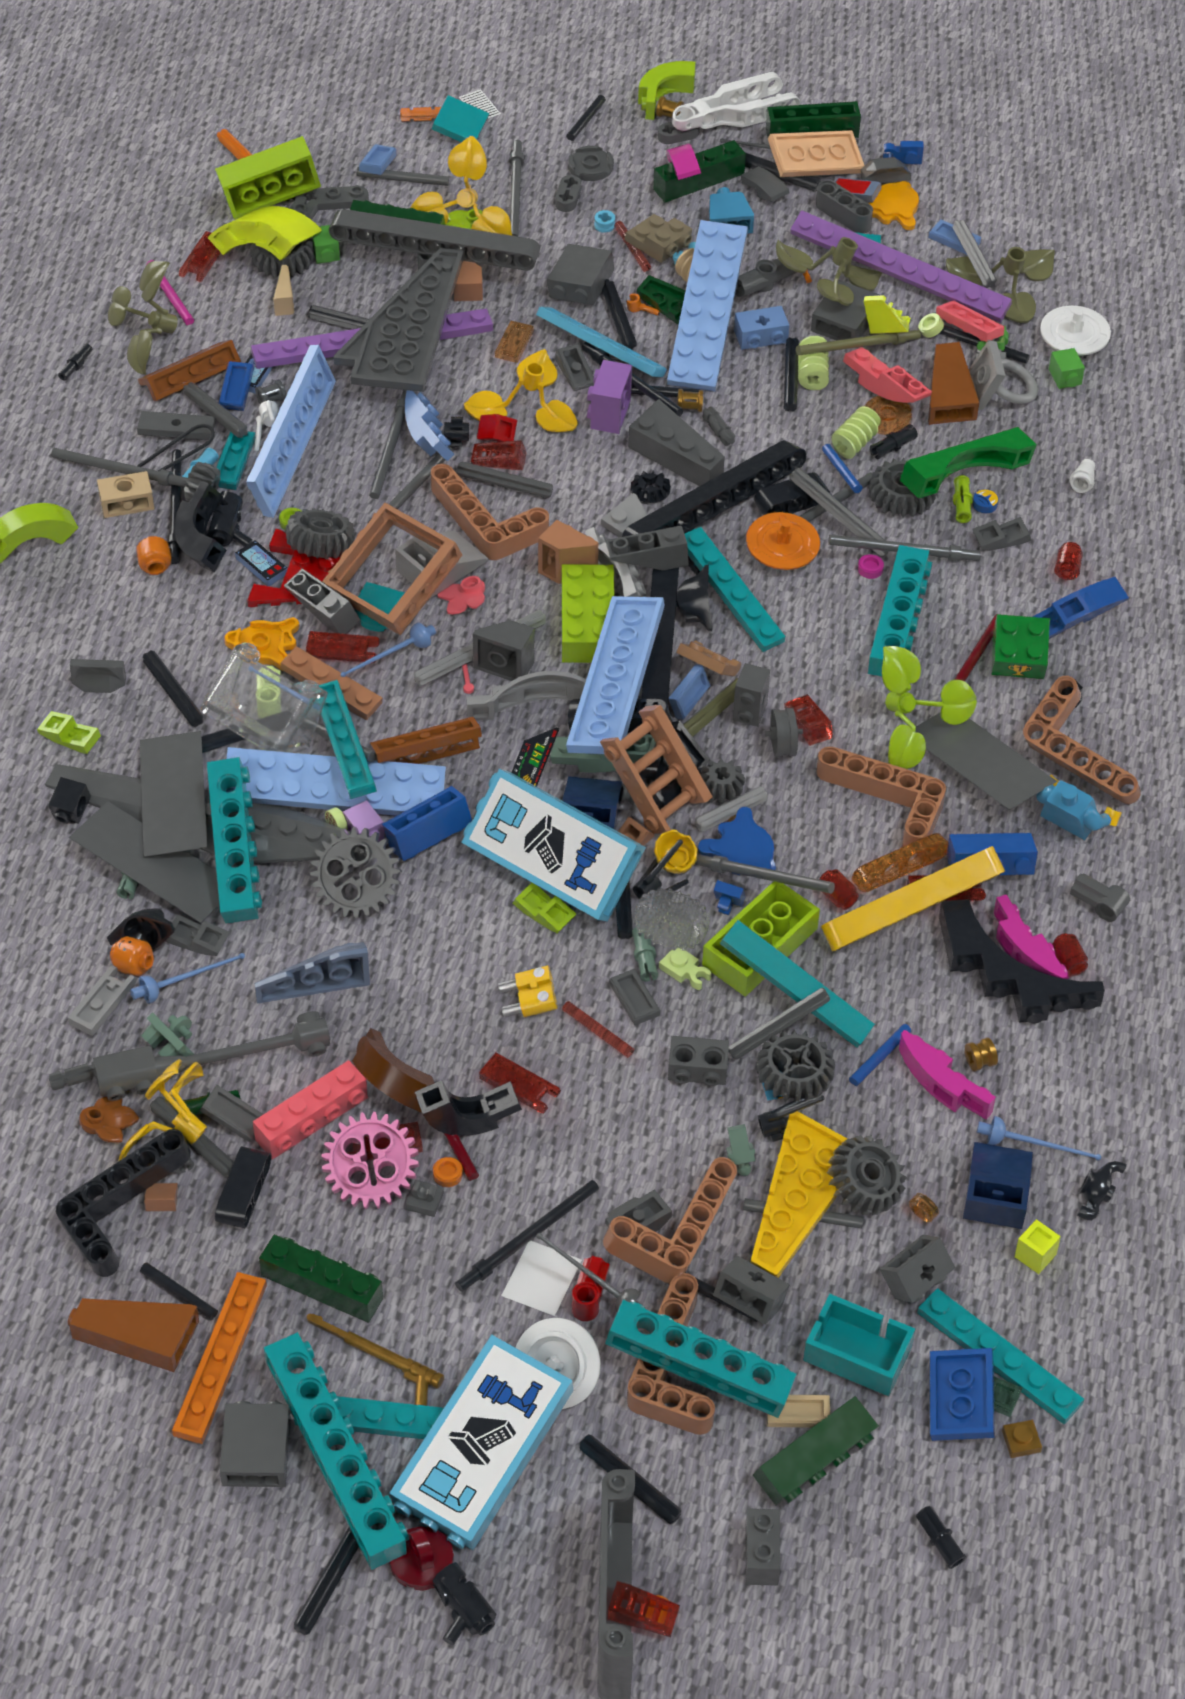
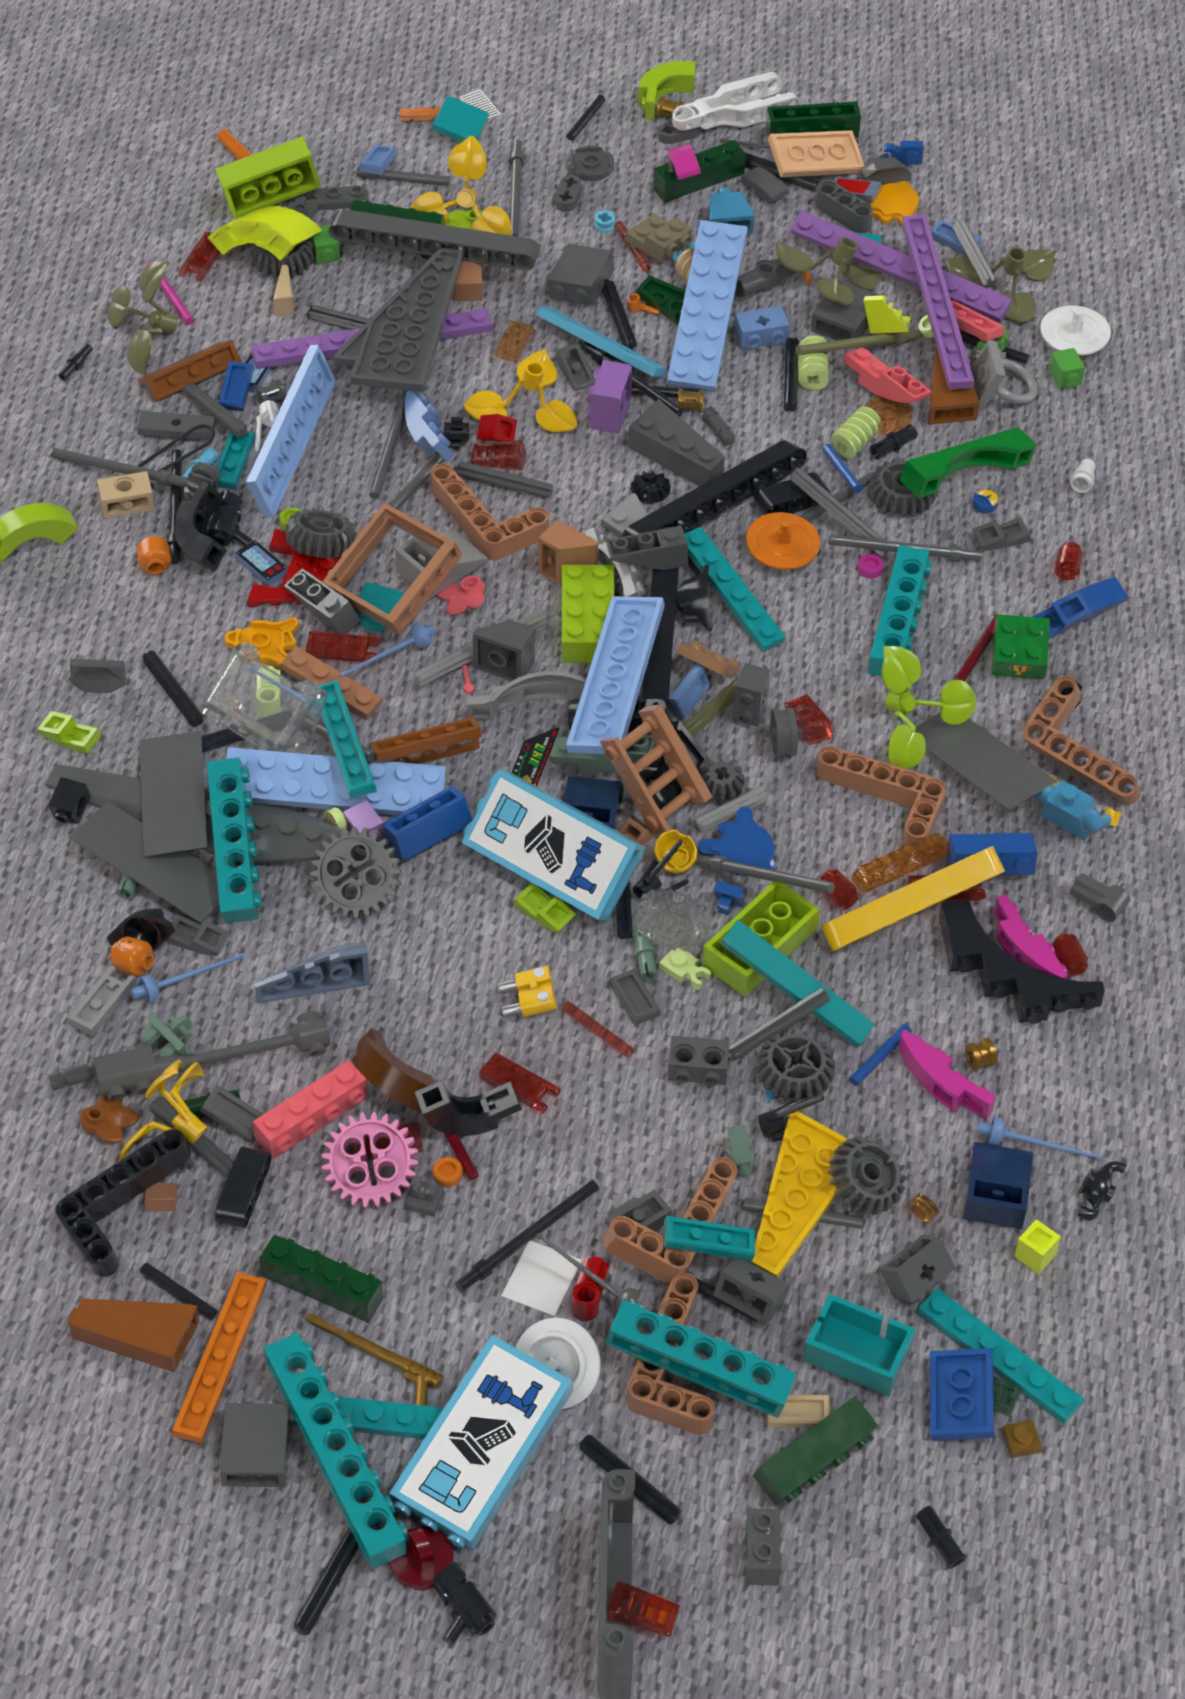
(709, 1238): none -> teal tile
(937, 302): none -> medium lavender plate
(963, 510): lime pin -> none

